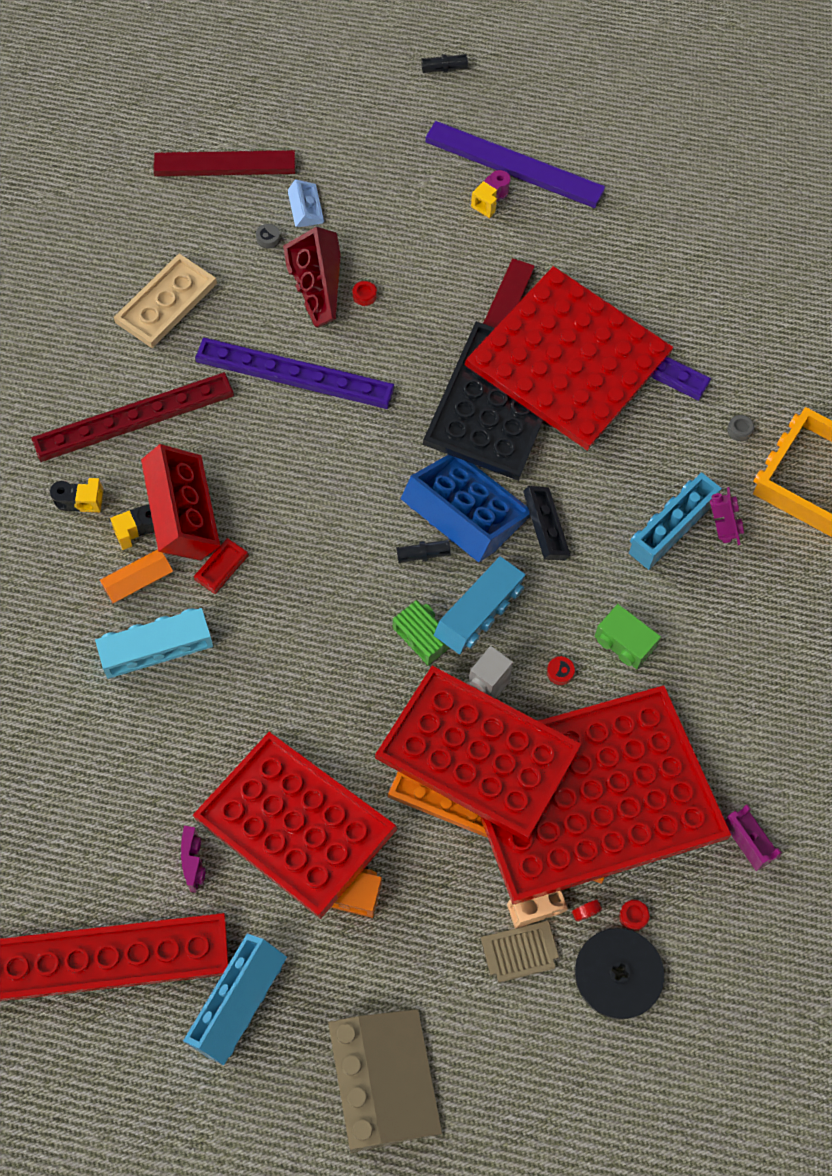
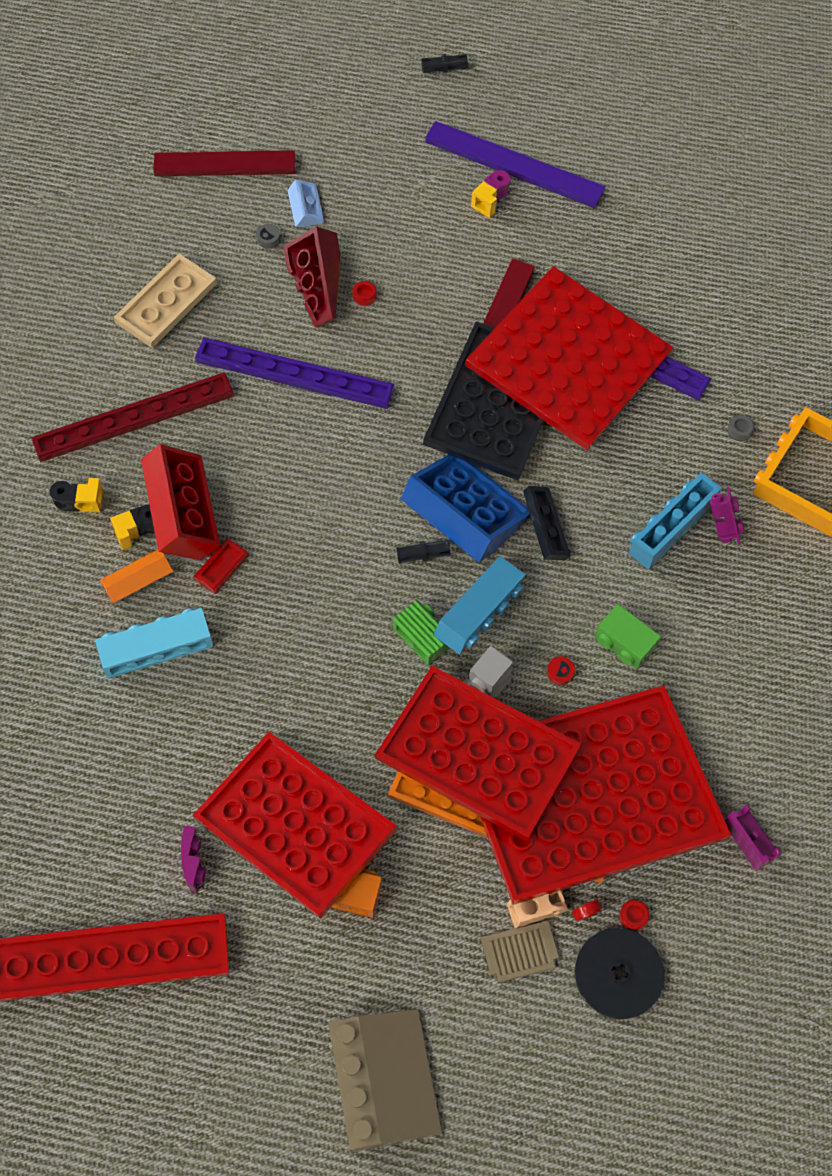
(235, 999): dark azure brick -> none

